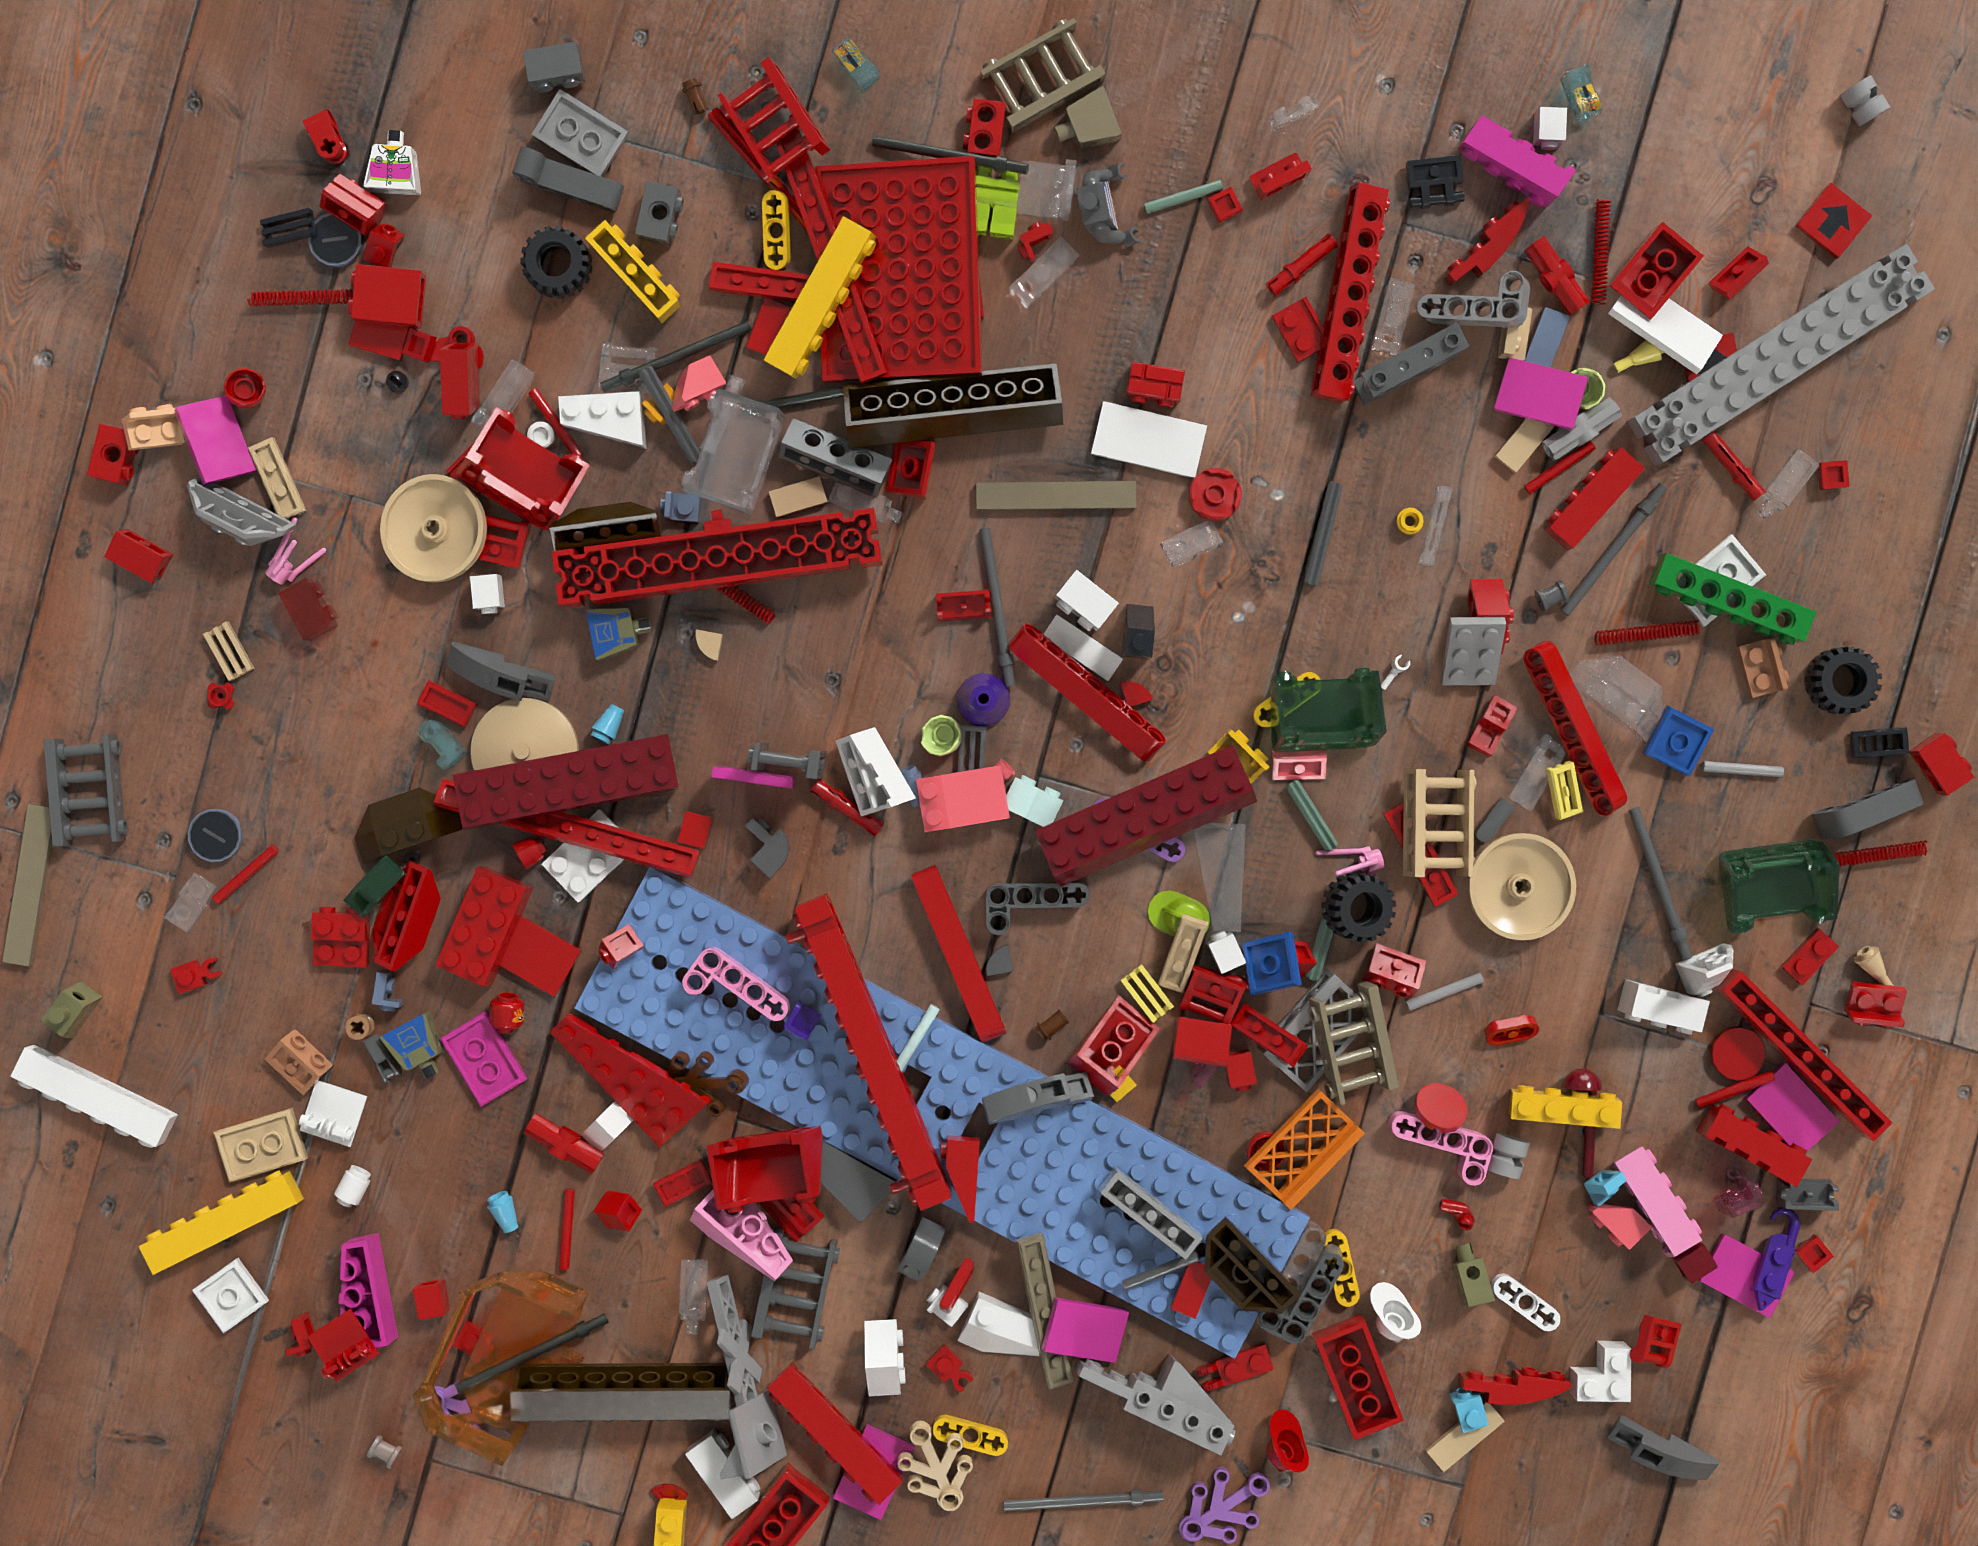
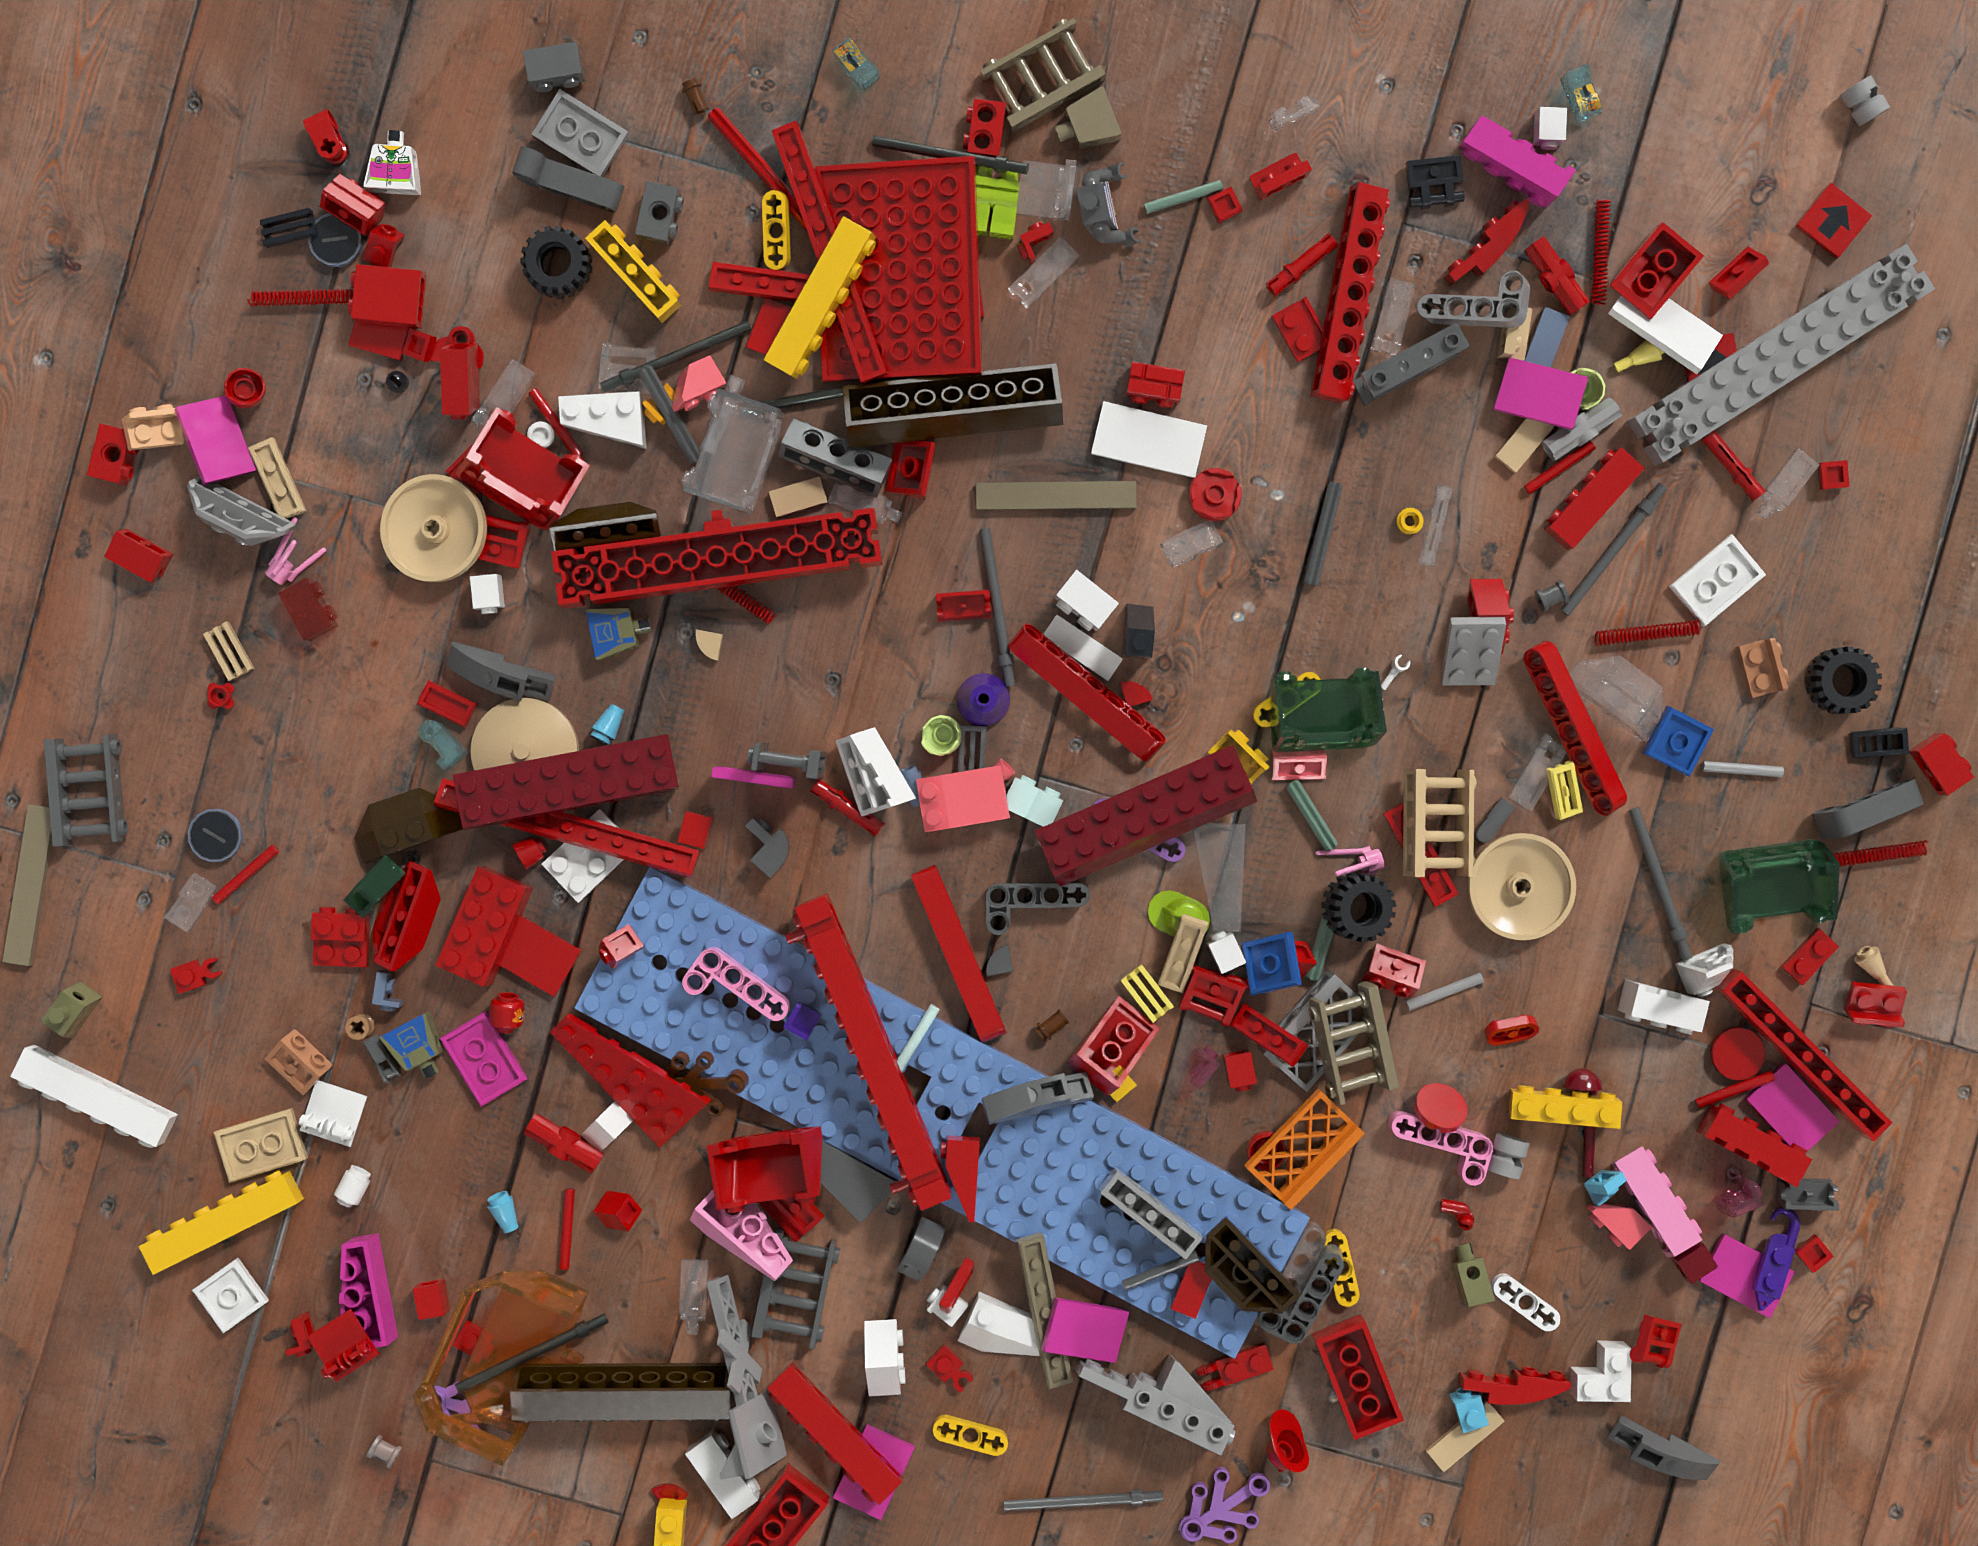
(680, 507): sand blue bracket -> none
(682, 1182): red plate -> none
(798, 119): red fence -> none
(936, 1468): tan plant -> none
(1201, 1041): red slope -> none
(1394, 1314): white piece -> none
(1491, 726): red slope -> none
(1797, 617): green brick -> none

